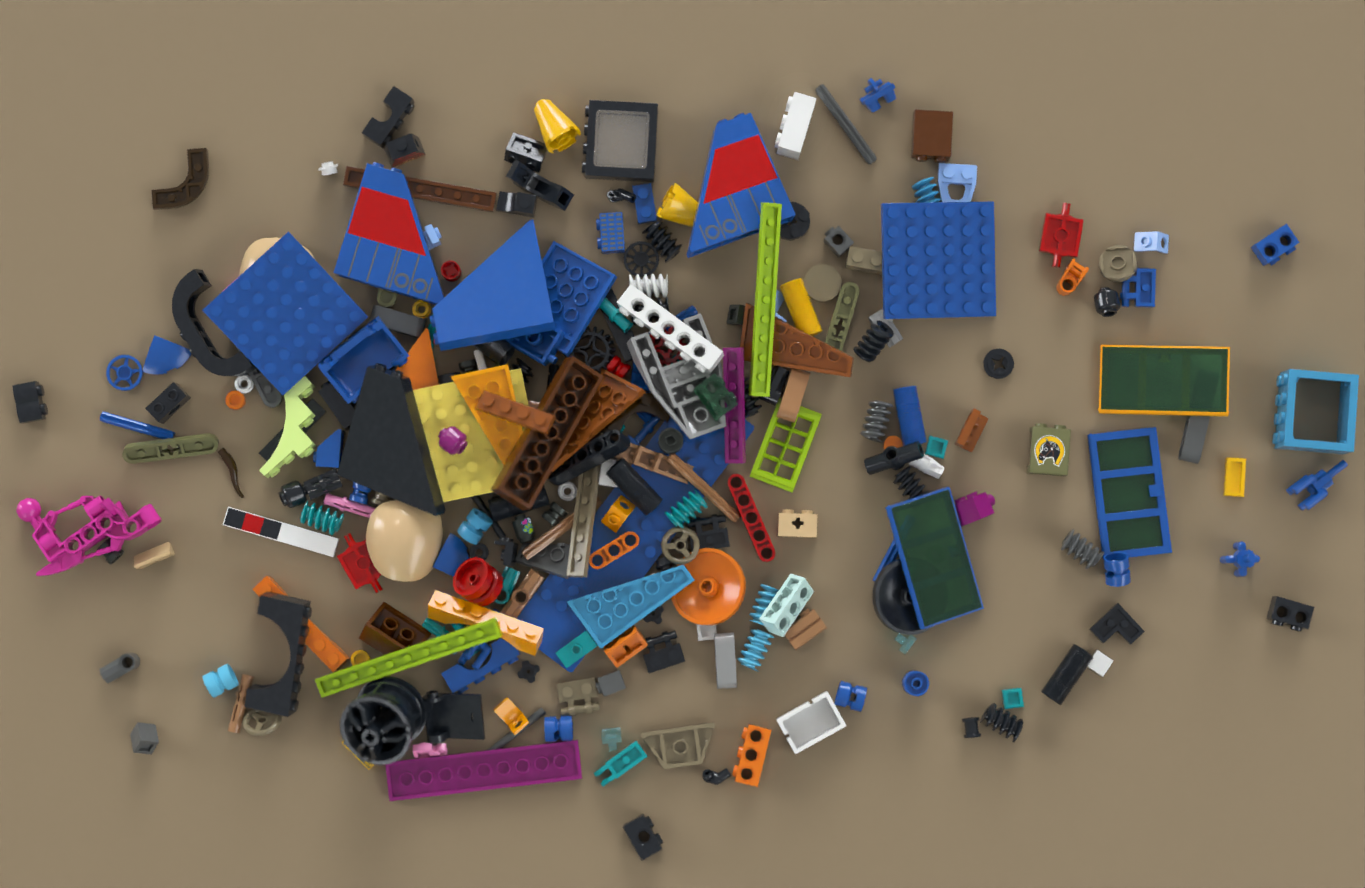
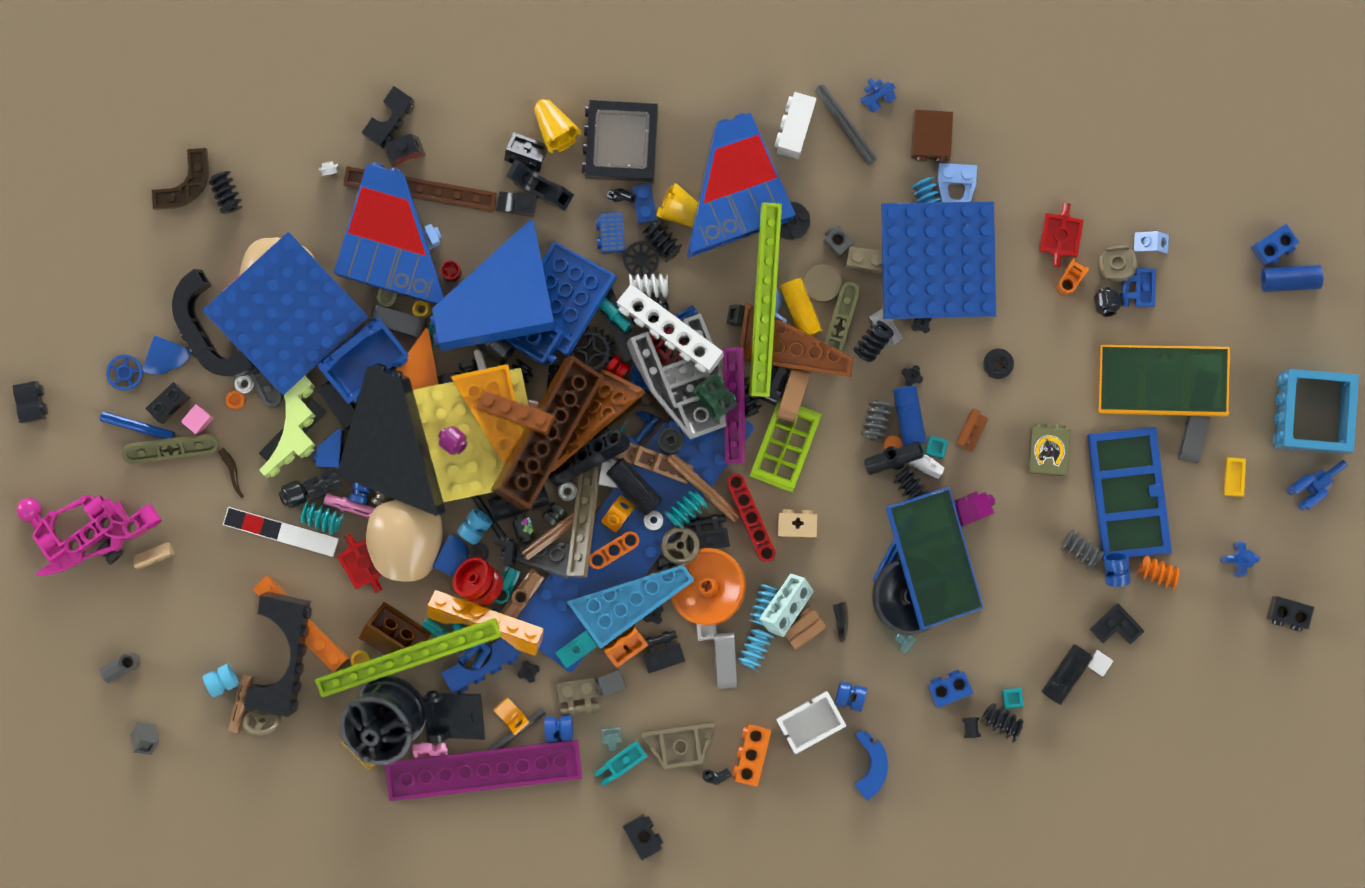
(197, 419): none -> bright pink panel
(224, 192): none -> black piece
(651, 526): none -> white plate
(841, 615): none -> black brick
(878, 769): none -> blue arch
(915, 370): none -> black plate
(915, 683): blue wheel -> none
(924, 328): none -> black plate
(951, 693): none -> blue brick
(1158, 571): none -> orange piece
(1286, 279): none -> blue piece

